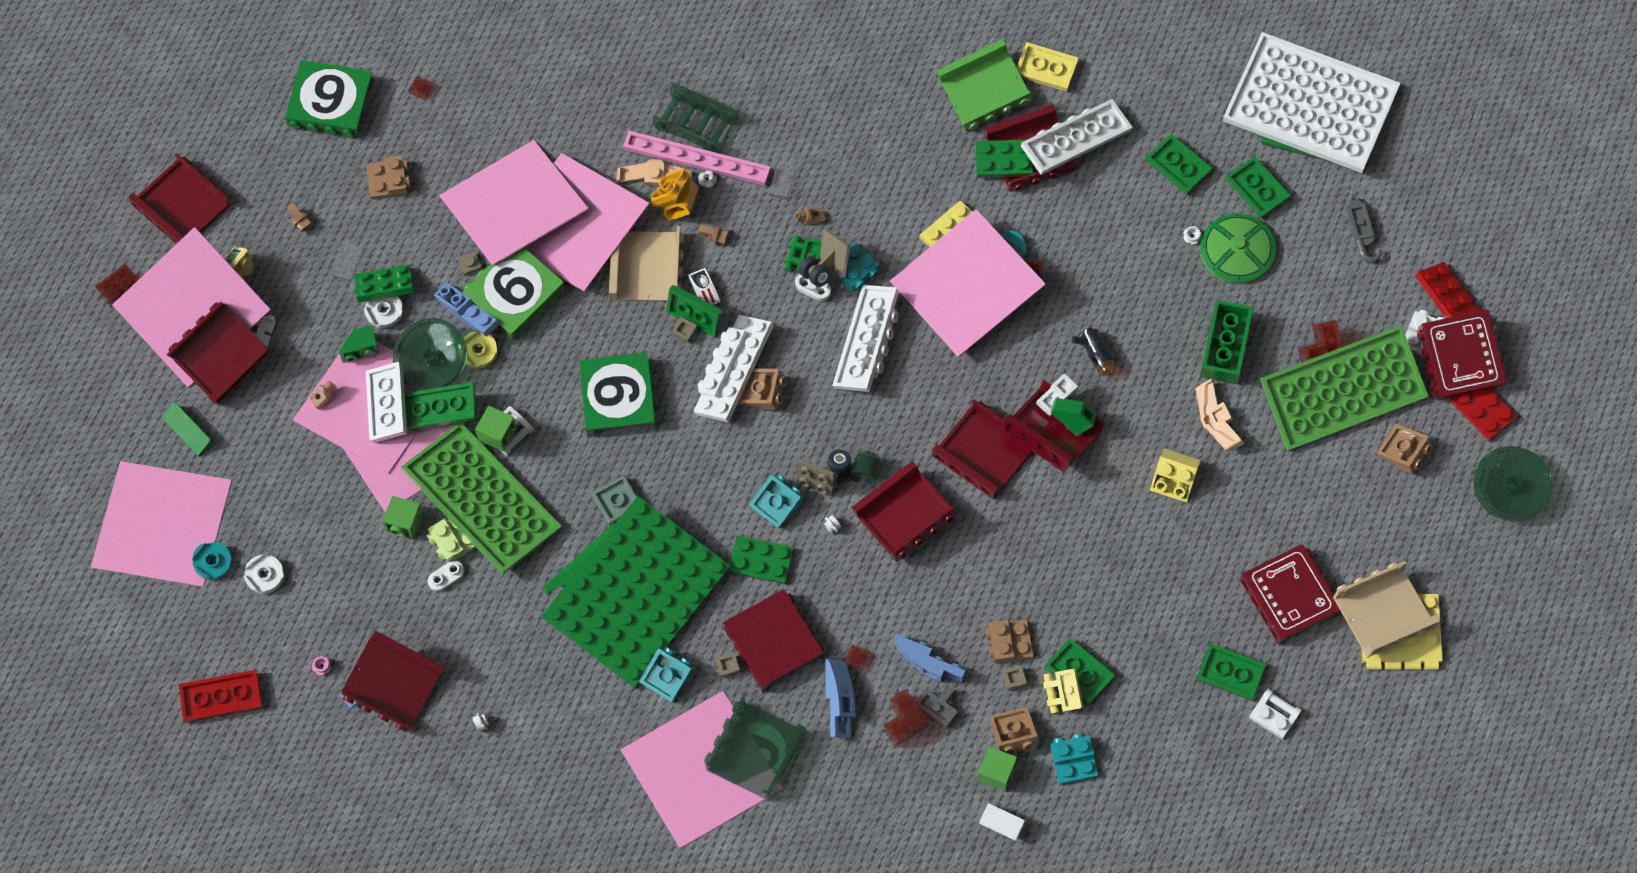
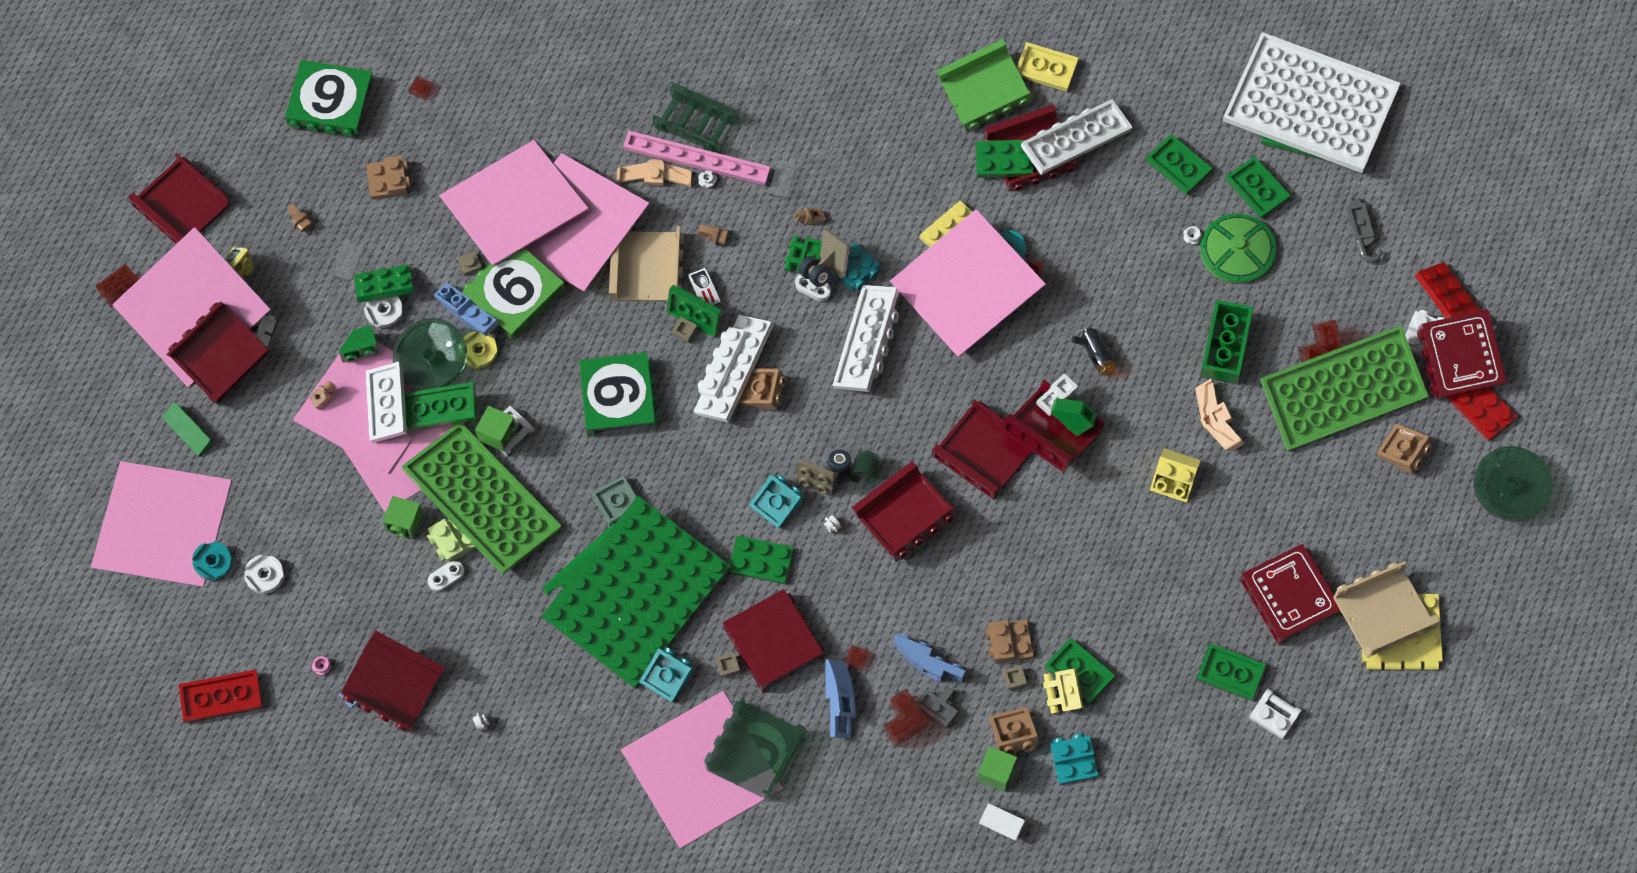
(676, 194): light orange piece -> none

